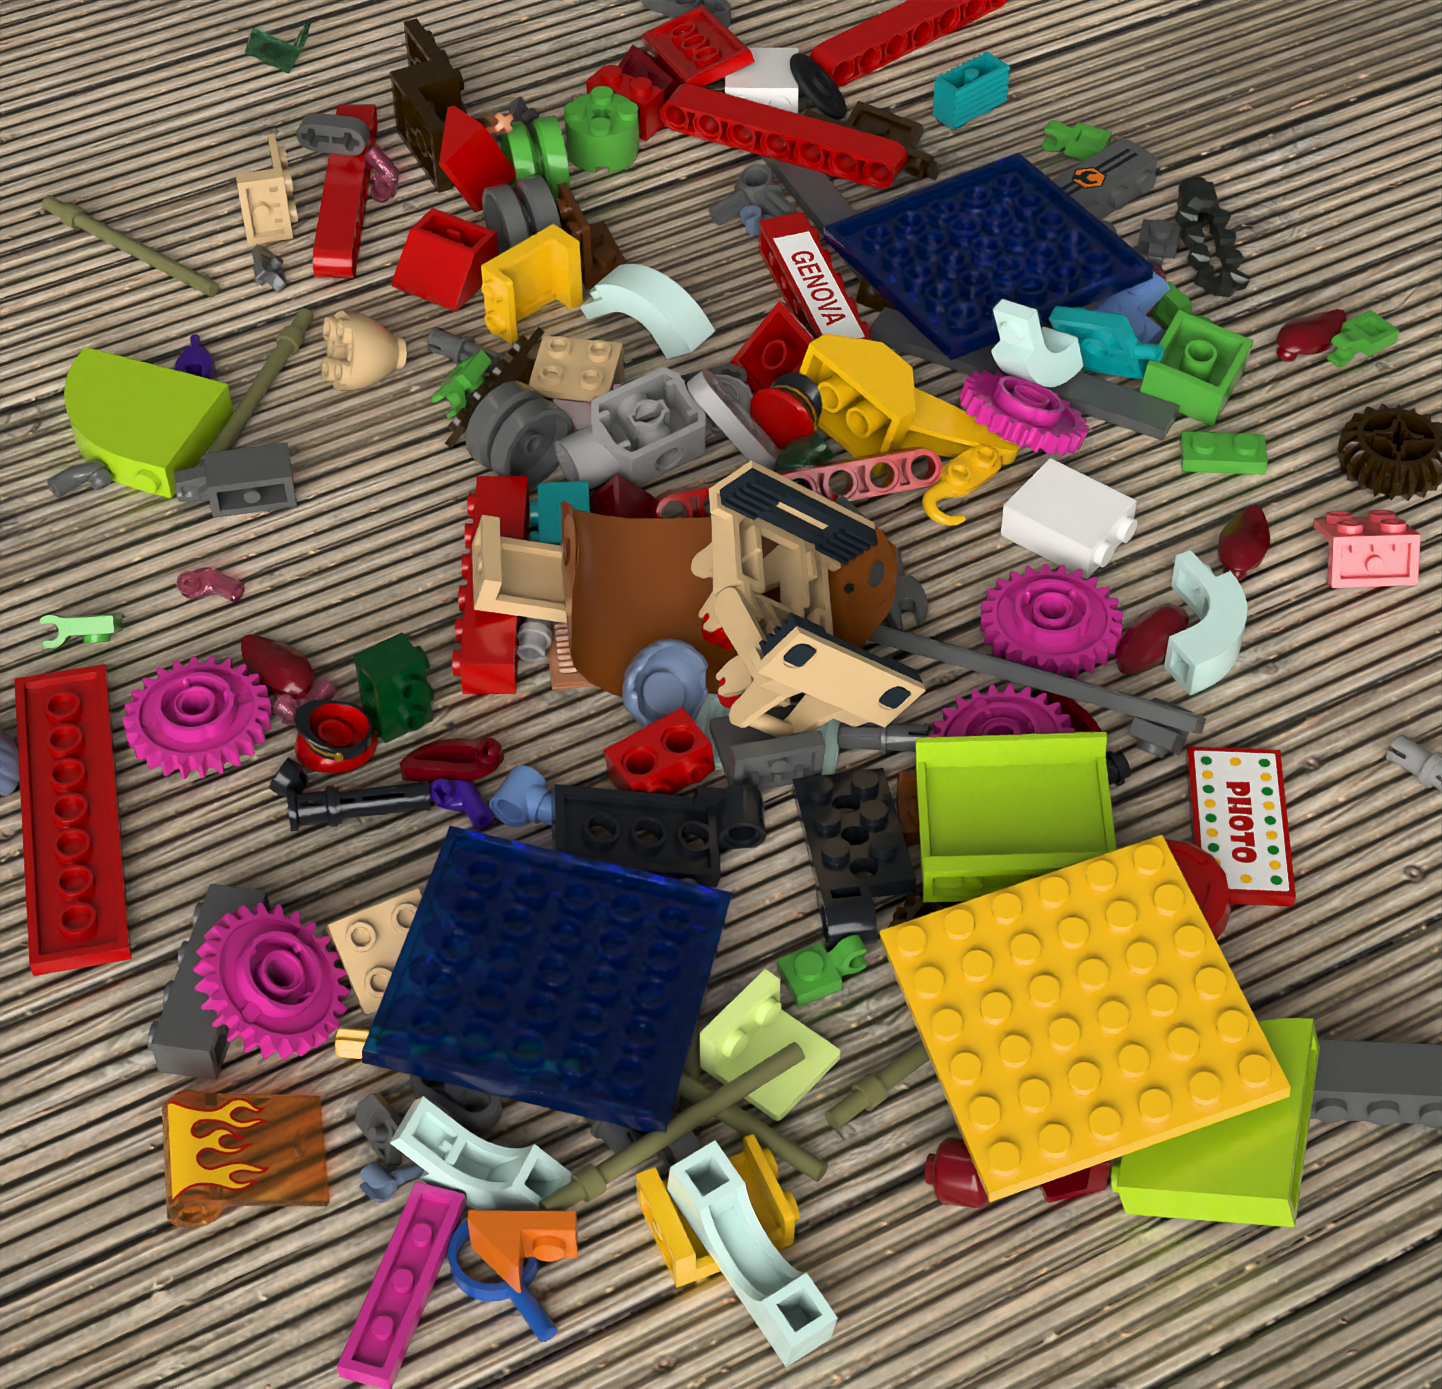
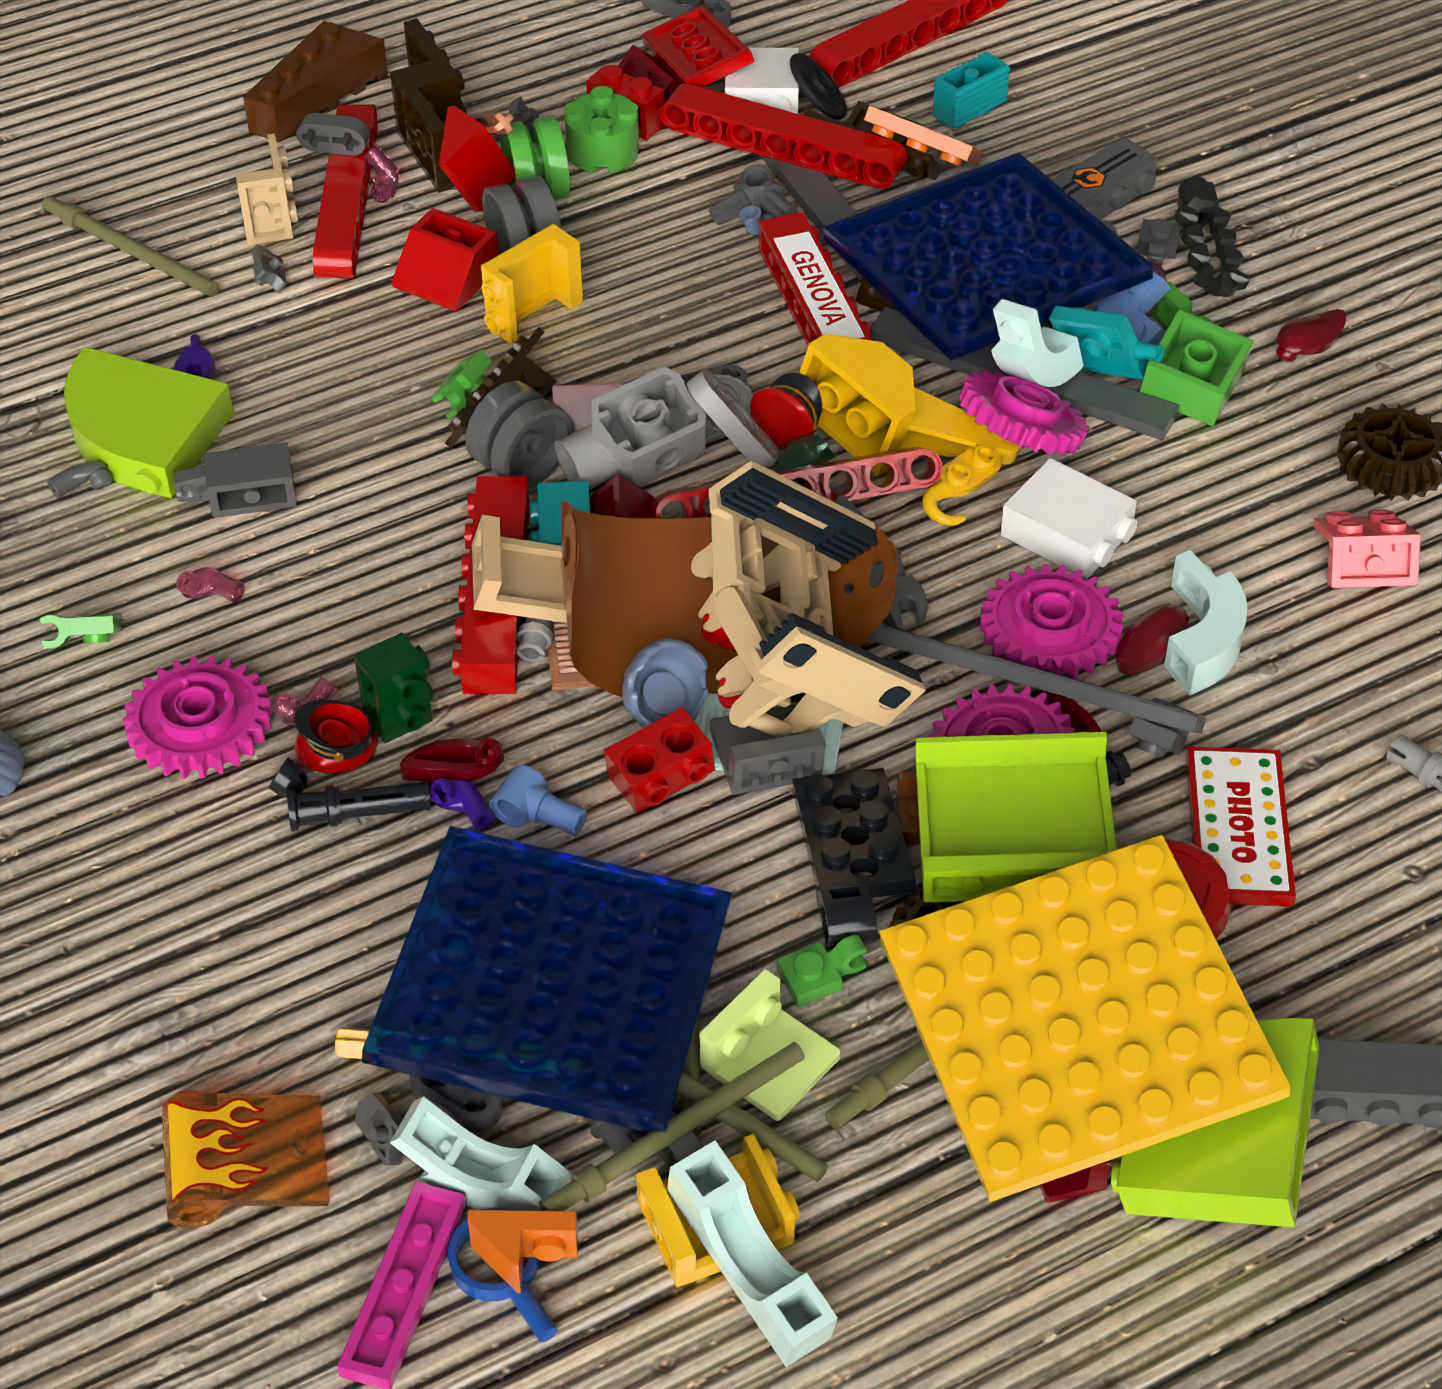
(70, 821): red plate -> none
(184, 1035): dark grey brick -> none
(275, 51): clear green bracket -> none
(278, 666): dark red arm -> none
(281, 1014): dark pink gear -> none
(287, 343): olive bar -> none
(314, 79): none -> reddish brown wedge
(359, 351): tan piece -> none
(371, 945): tan bracket -> none
(381, 1184): sand blue hand -> none
(458, 347): dark grey axle -> none
(577, 368): tan bracket -> none
(597, 246): reddish brown bracket -> none
(655, 302): light aqua arch -> none
(716, 815): black hinge -> none
(774, 348): red slope -> none
(875, 737): dark grey axle -> none
(922, 138): none -> wing
(955, 1175): dark red head -> none
(1078, 142): bright green plate -> none
(1223, 452): bright green plate -> none
(1244, 542): dark red arm -> none
(1365, 334): bright green plate -> none

